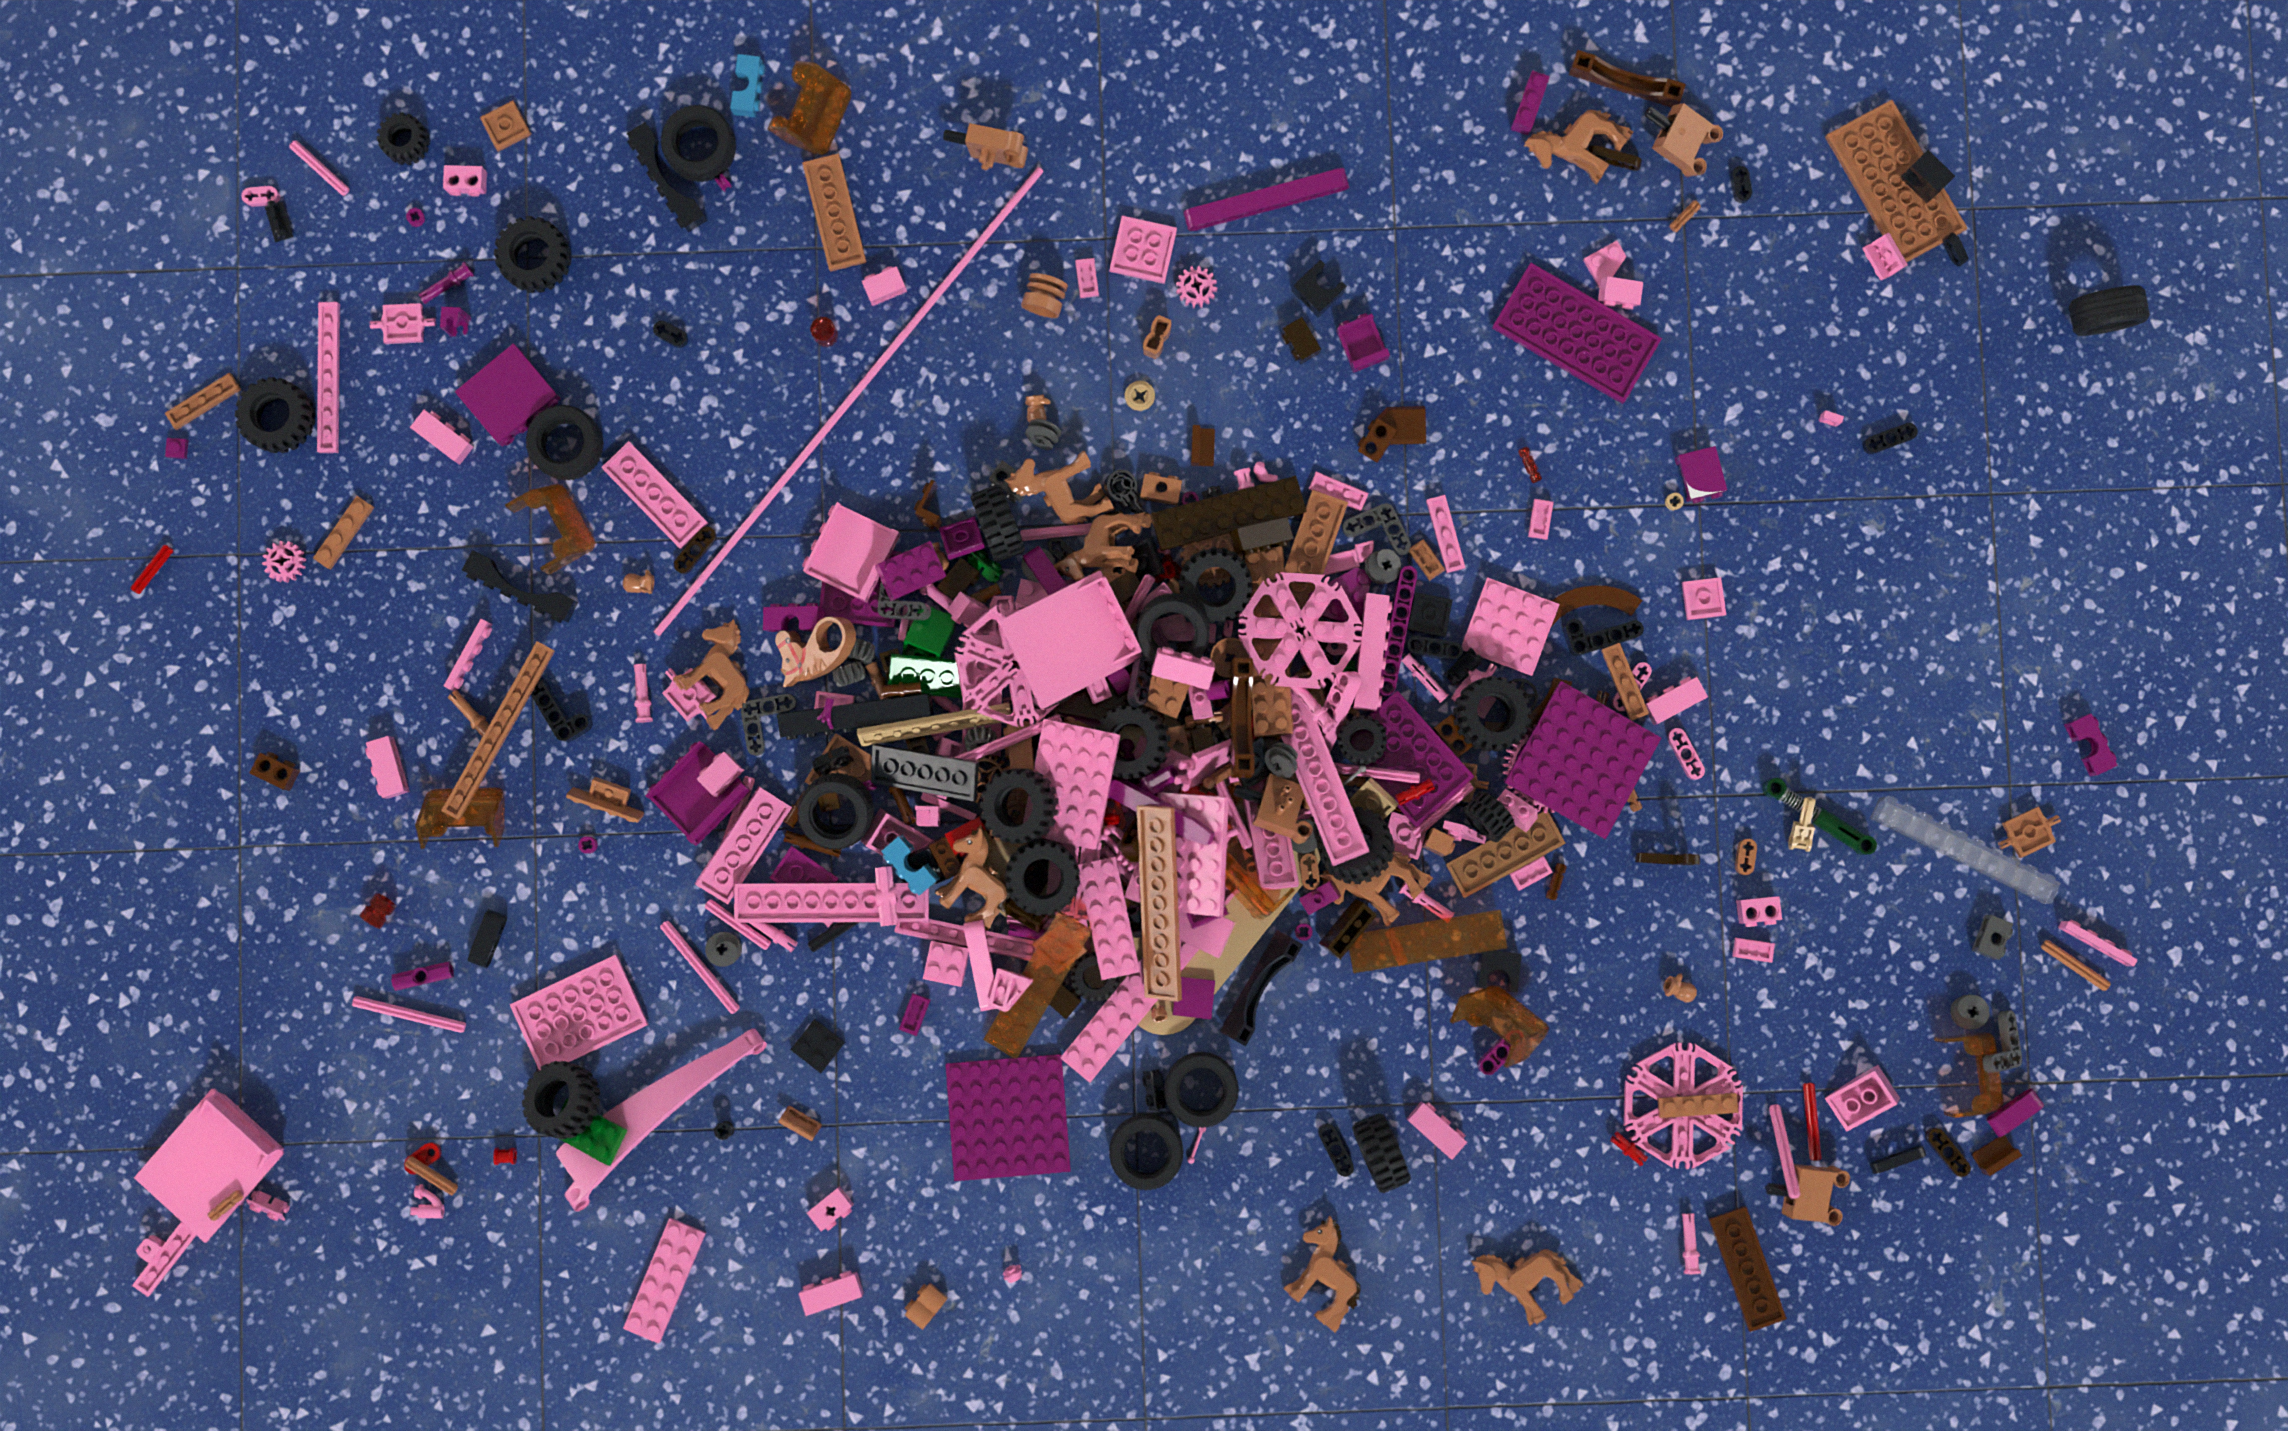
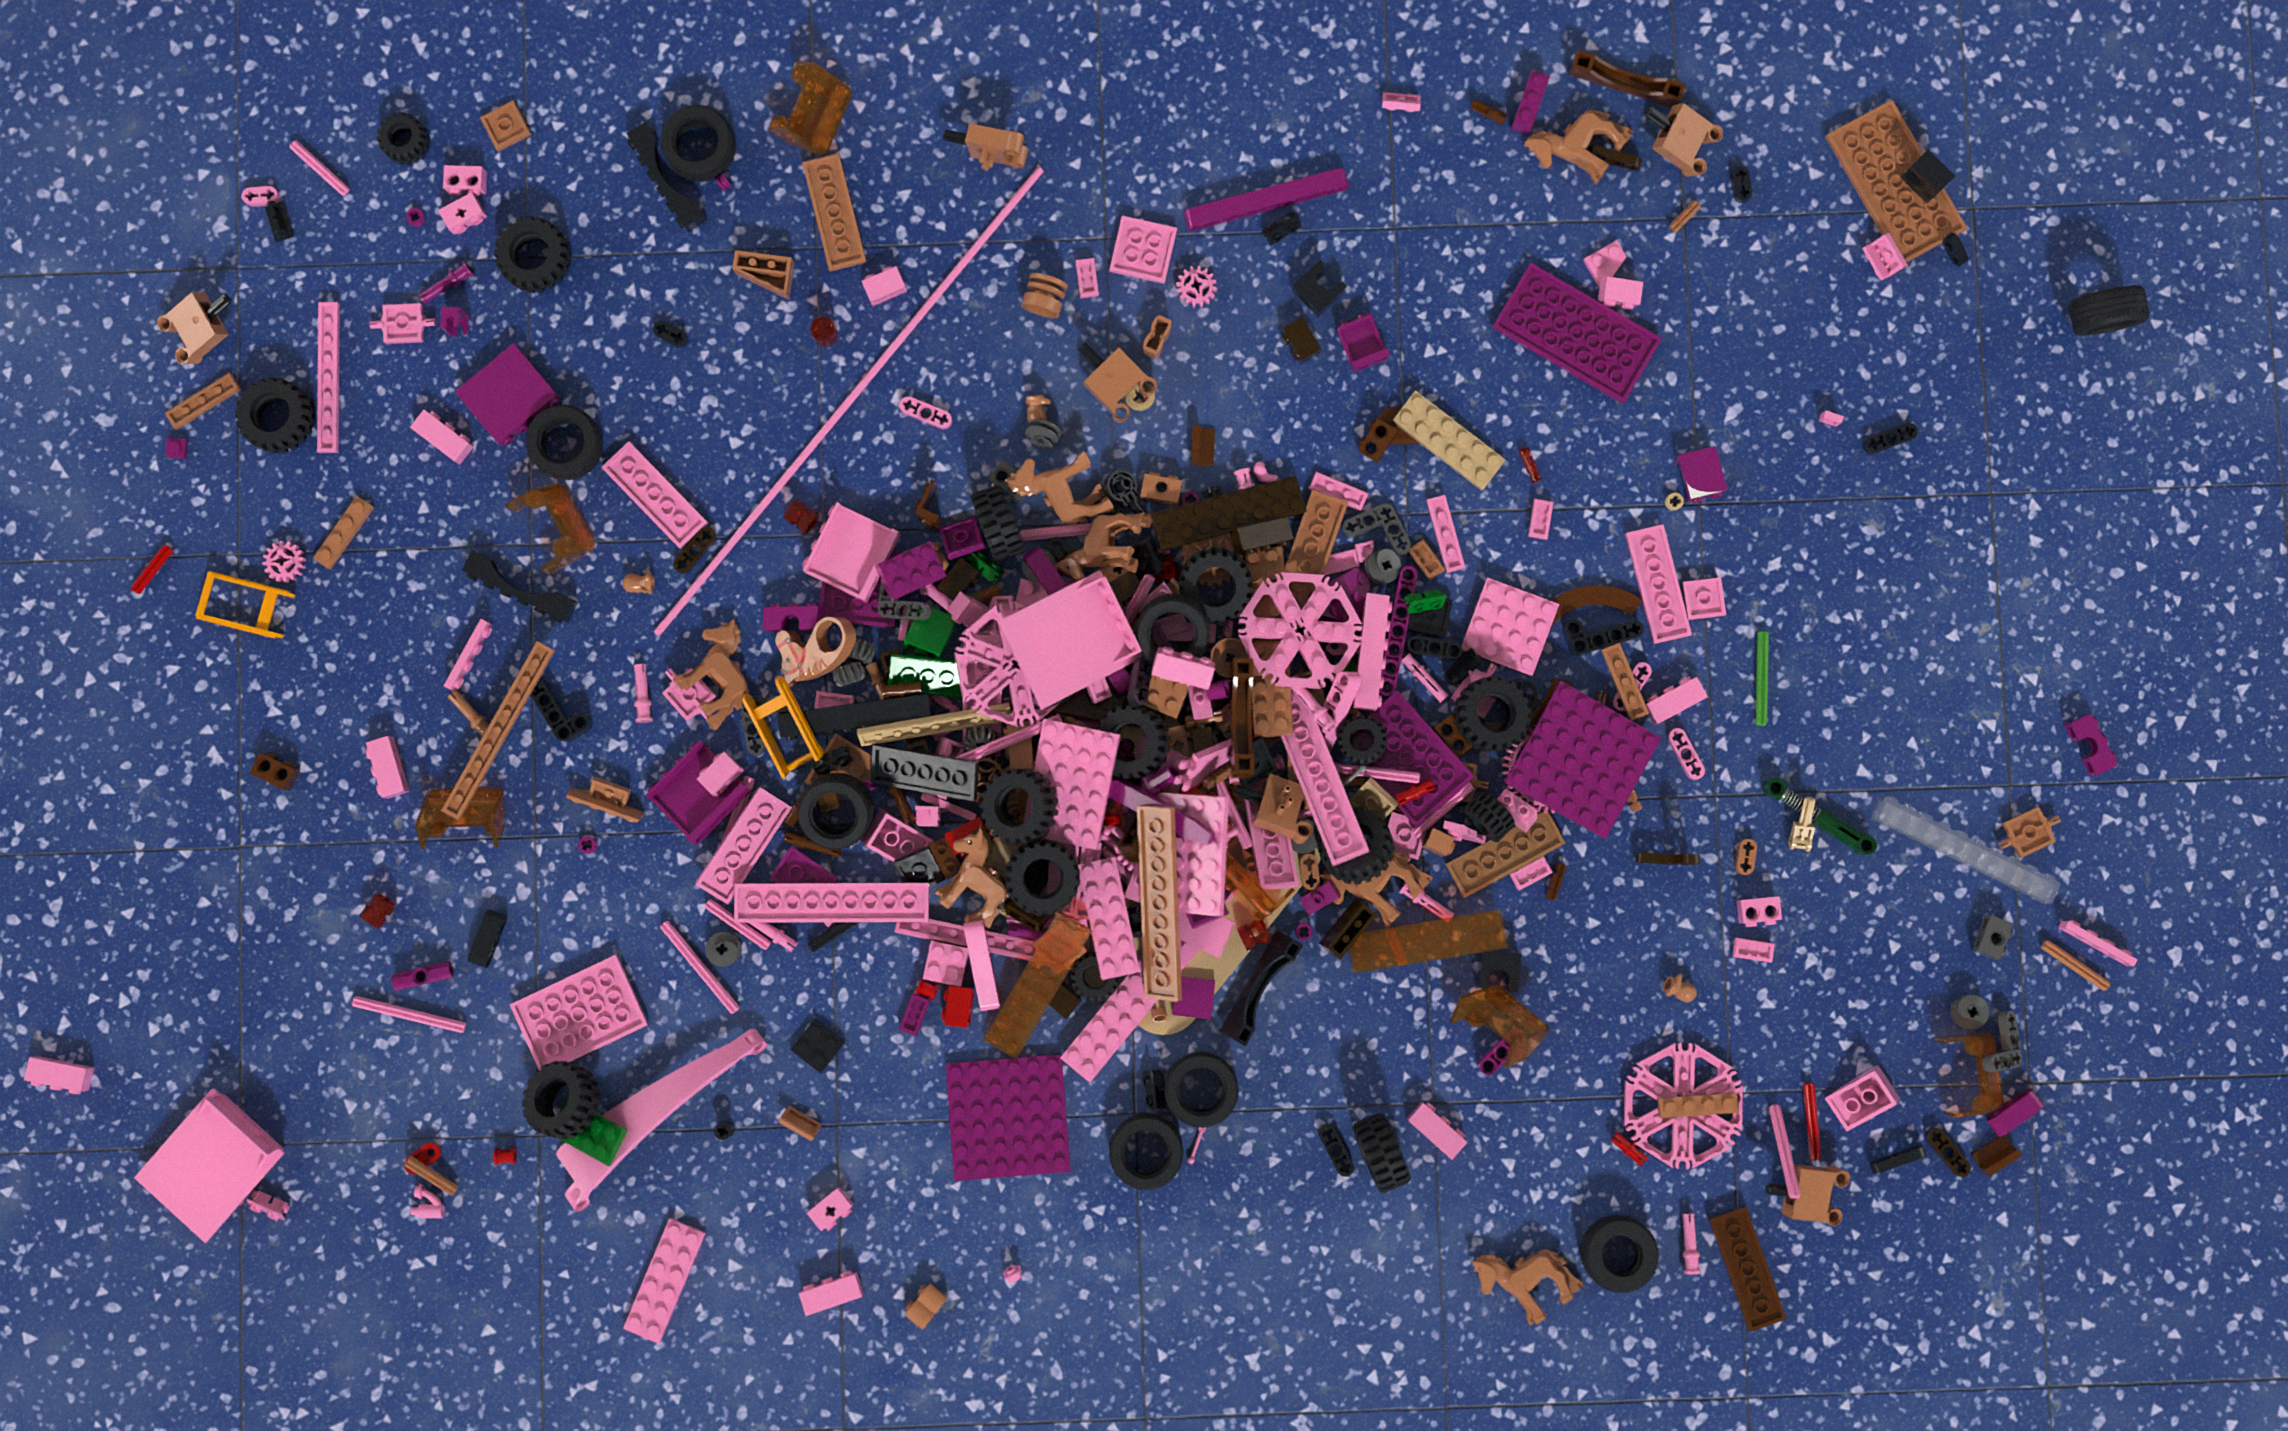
(58, 1074): none -> bright pink brick
(161, 1257): bright pink plate -> none
(197, 325): none -> piece
(225, 1205): nougat axle -> none
(266, 609): none -> light orange piece
(453, 213): none -> bright pink brick
(746, 101): dark azure arch -> none
(757, 715): none -> light orange piece
(765, 270): none -> nougat wedge
(802, 517): none -> clear red wheel
(826, 714): magenta bar -> none
(886, 896): bright pink piece -> none
(897, 855): dark azure arch -> none
(914, 402): none -> bright pink beam
(927, 989): none -> red bush
(958, 1006): none -> red brick
(1007, 989): bright pink wing -> none
(1114, 379): none -> nougat piece
(1247, 936): none -> clear red wheel
(1281, 760): dark grey piece -> none
(1289, 224): none -> black hinge
(1329, 1272): nougat animal -> none
(1401, 101): none -> bright pink plate
(1433, 600): none -> green hinge
(1448, 440): none -> tan plate
(1488, 111): none -> reddish brown axle
(1643, 1266): none -> black tyre
(1658, 584): none -> bright pink plate
(1762, 678): none -> bright green axle

